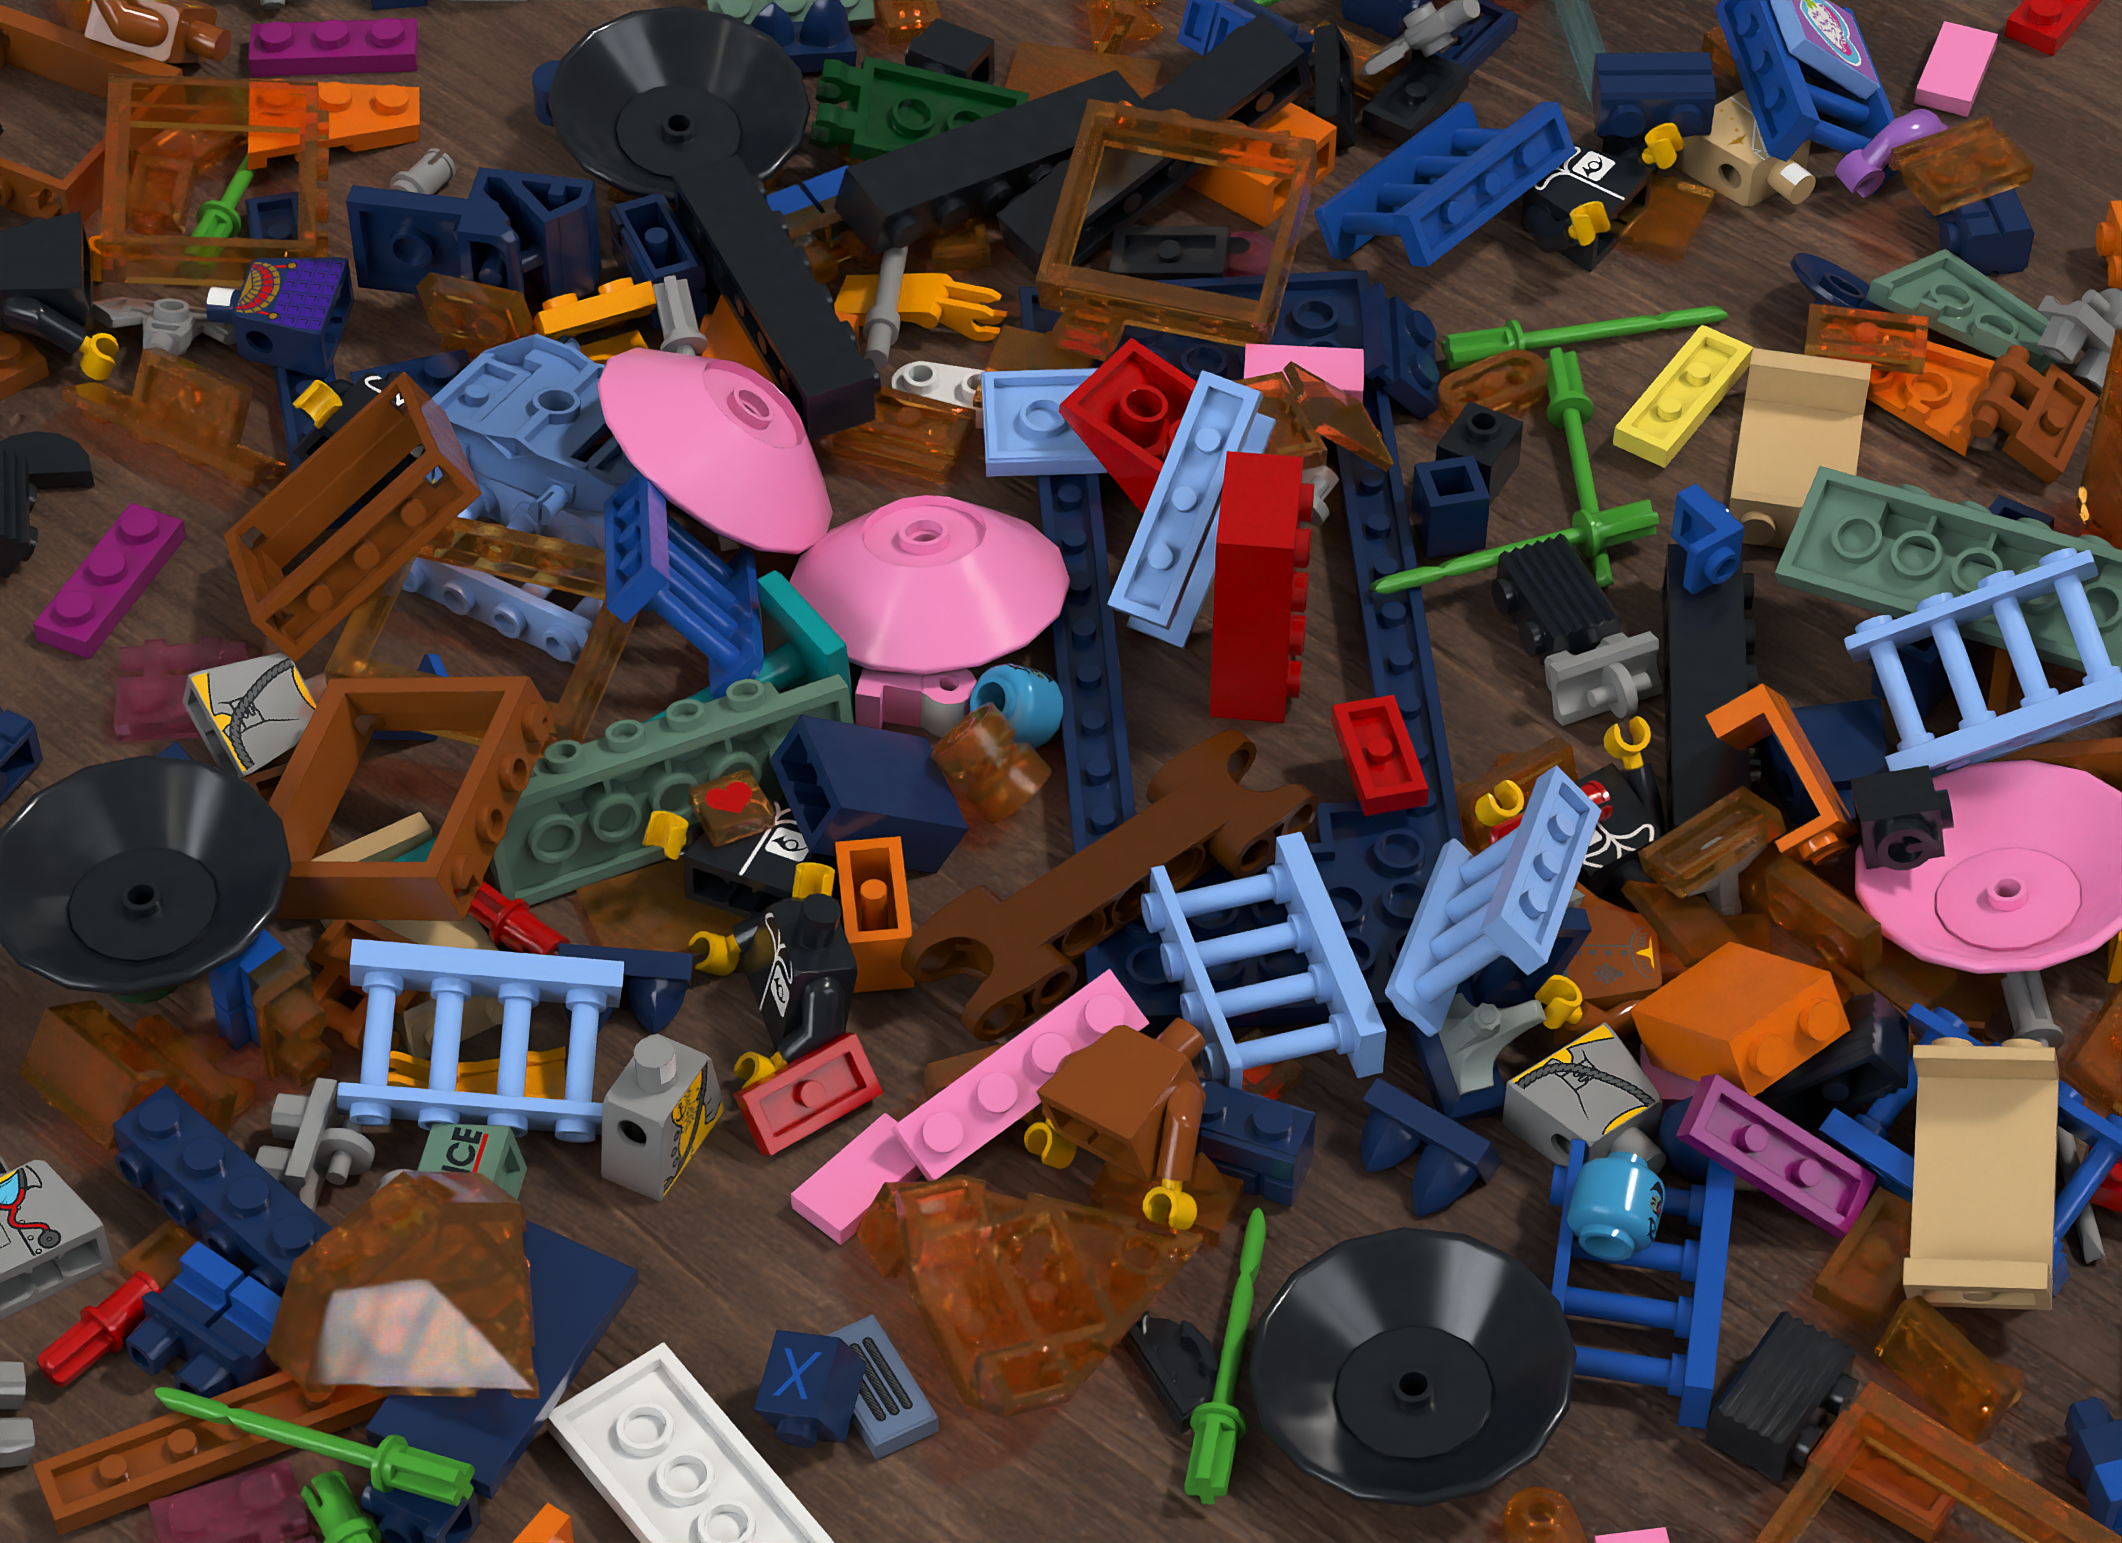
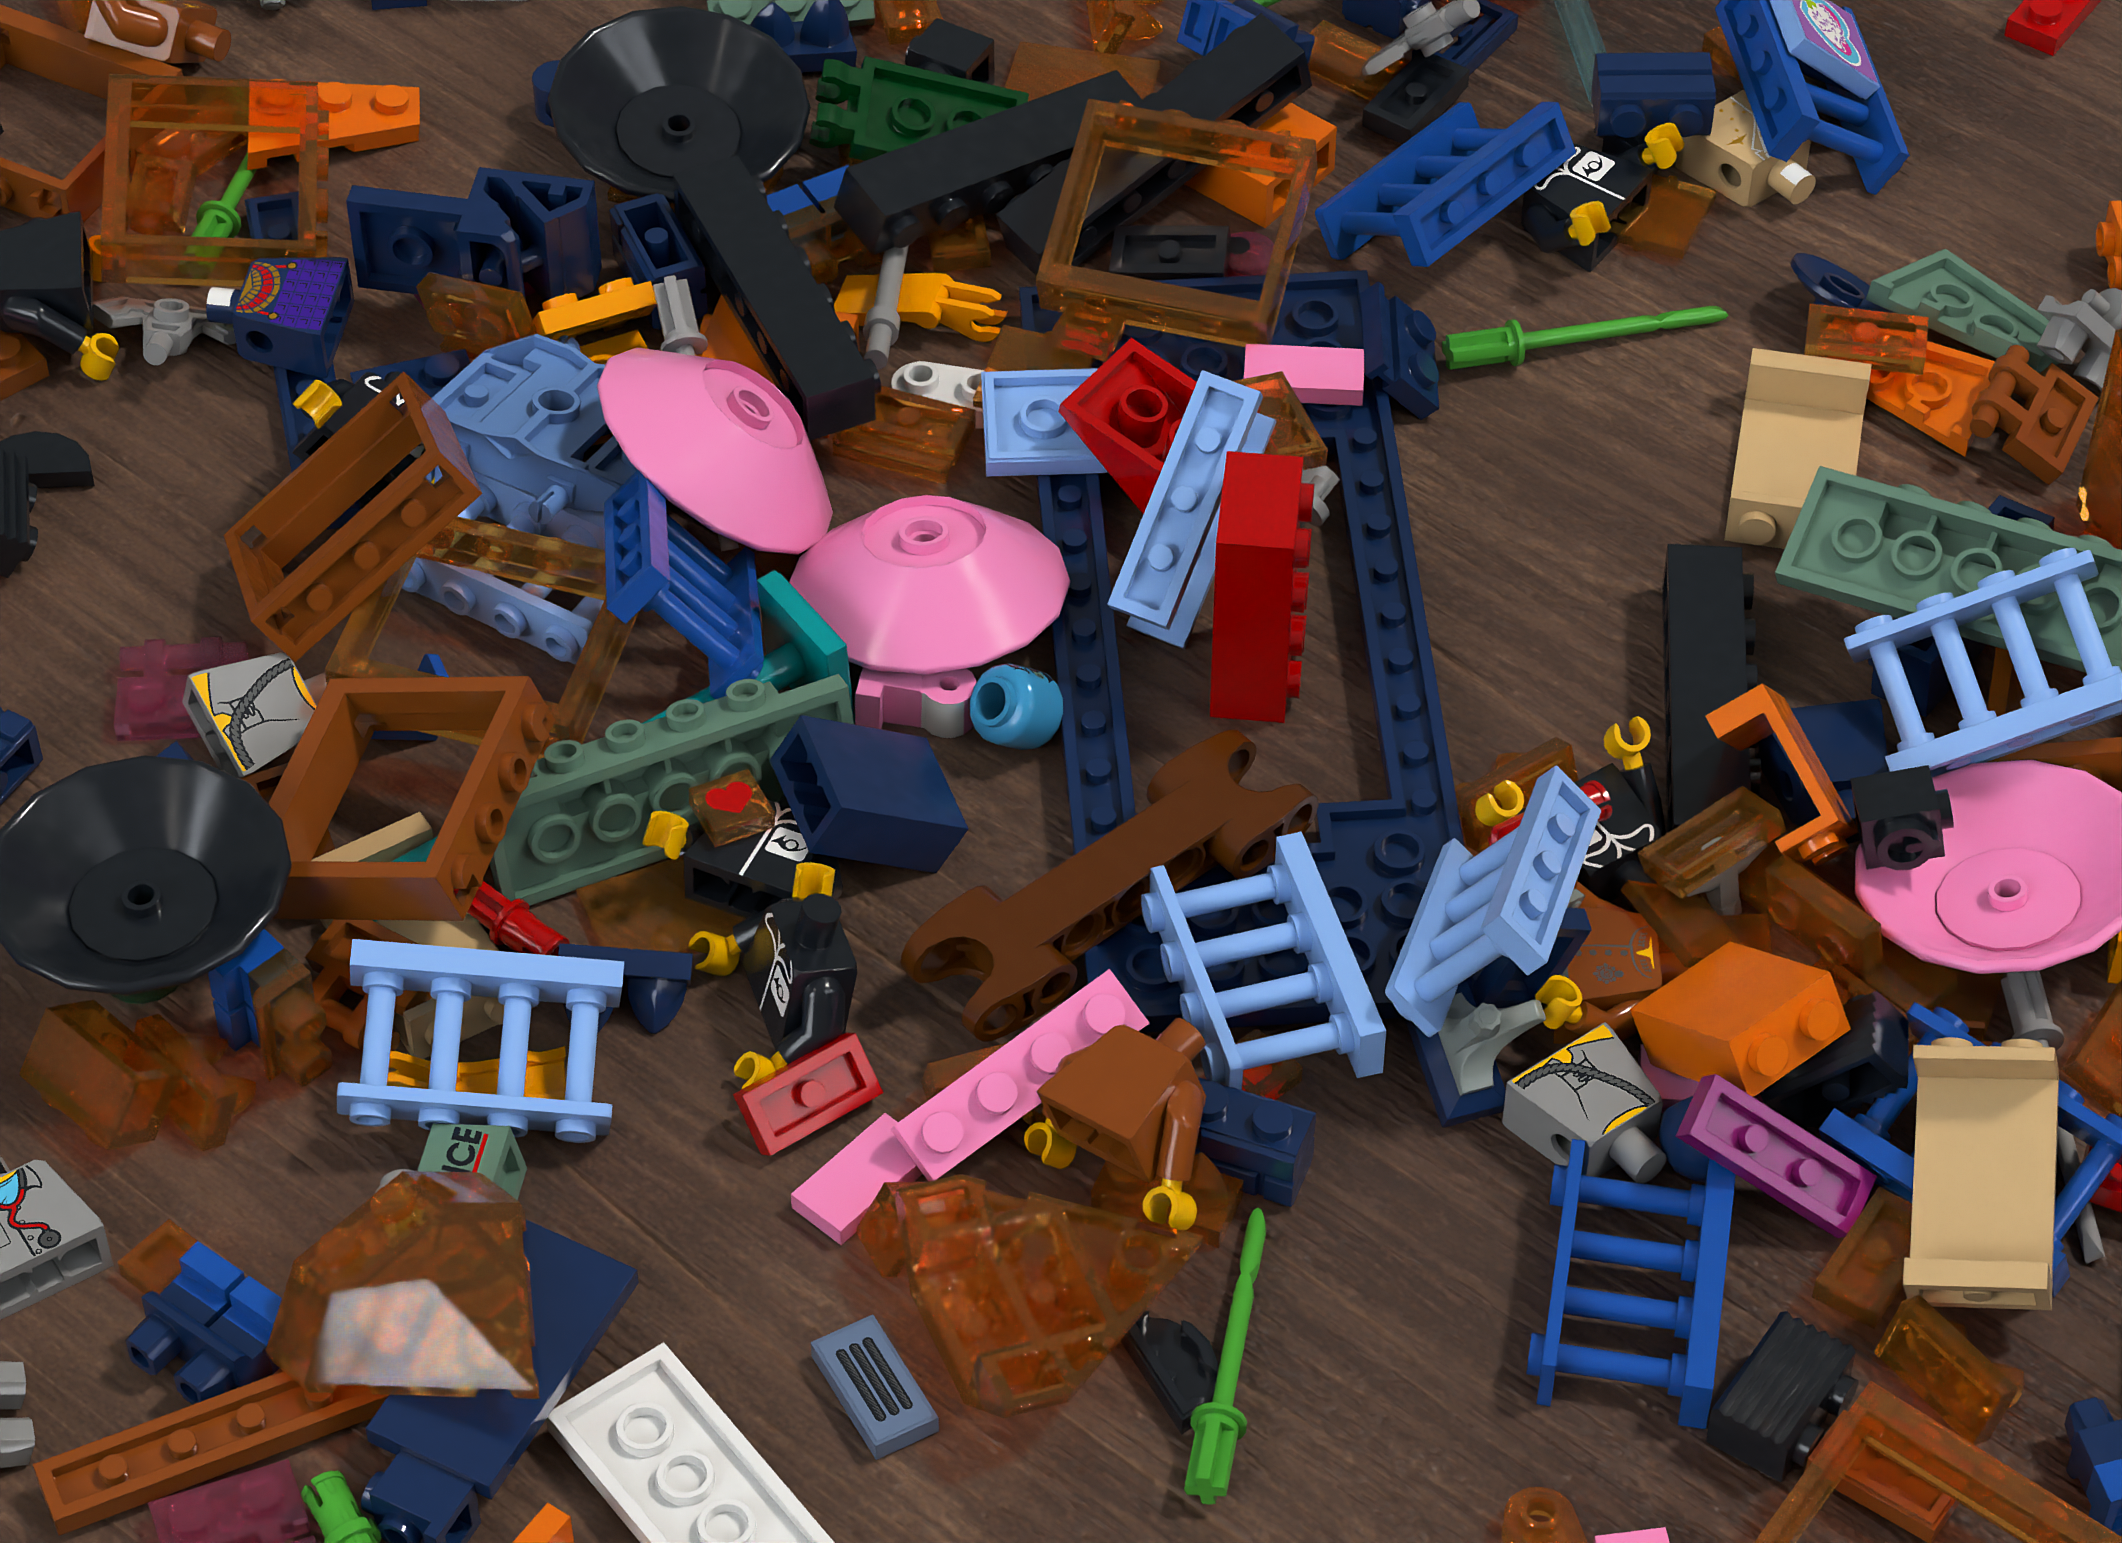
(97, 1332): red axle -> none
(109, 580): magenta plate -> none
(184, 410): clear orange bracket -> none
(214, 1188): dark blue brick -> none
(323, 1146): light grey hips -> none
(333, 47): magenta plate -> none
(391, 1464): bright green piece -> none
(424, 176): light grey pin -> none
(669, 1099): light grey torso -> none
(809, 1388): dark blue brick -> none
(875, 910): orange brick -> none
(1011, 769): clear orange wheel -> none
(1333, 75): black plate -> none
(1338, 416): clear orange piece -> none
(1379, 755): red plate -> none
(1404, 1317): black dish -> none
(1450, 506): dark blue brick -> none
(1451, 1152): dark blue tile -> none
(1490, 438): black brick -> none
(1500, 383): clear orange plate -> none
(1553, 599): black brick -> none
(1571, 411): bright green piece -> none
(1587, 532): bright green piece -> none
(1604, 678): light grey hips -> none
(1616, 1206): dark azure head -> none
(1682, 396): light yellow plate -> none
(1709, 537): blue bracket -> none
(1863, 167): medium lavender piece -> none
(1955, 69): bright pink tile -> none
(1961, 165): clear orange plate -> none
(1988, 233): dark blue brick -> none

